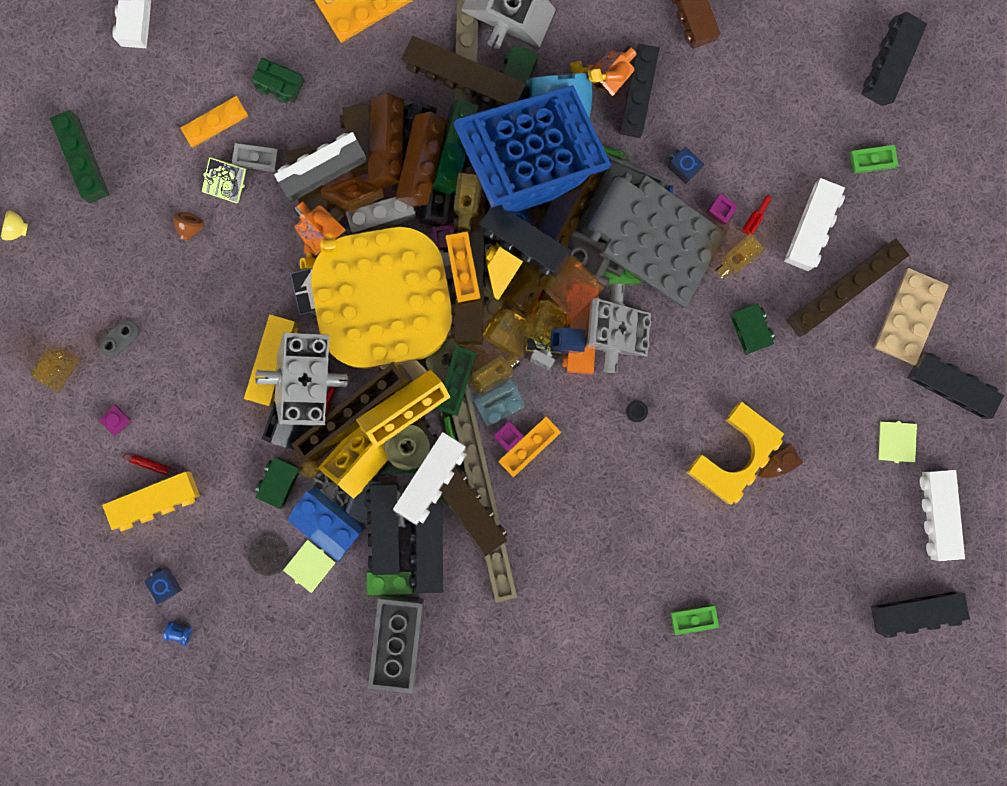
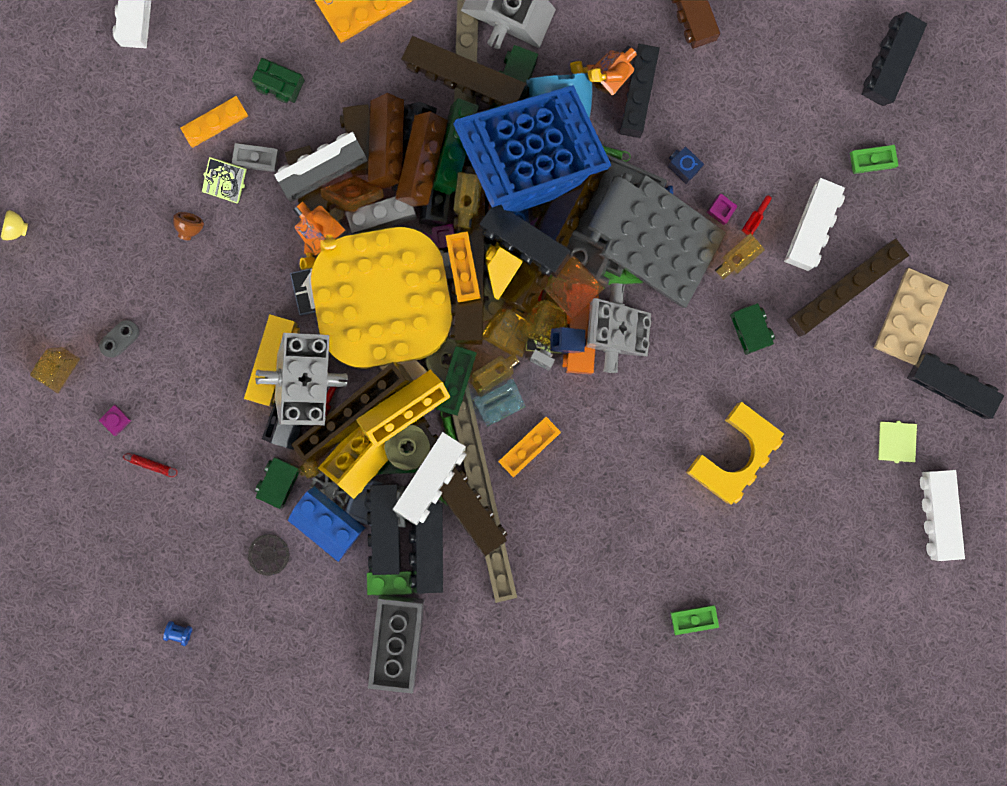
(79, 156): dark green brick -> none
(151, 500): yellow brick -> none
(162, 584): dark blue brick -> none
(309, 566): yellowish green piece -> none
(508, 436): magenta plate -> none
(636, 411): black plate -> none
(781, 463): reddish brown plate -> none
(920, 613): black brick -> none

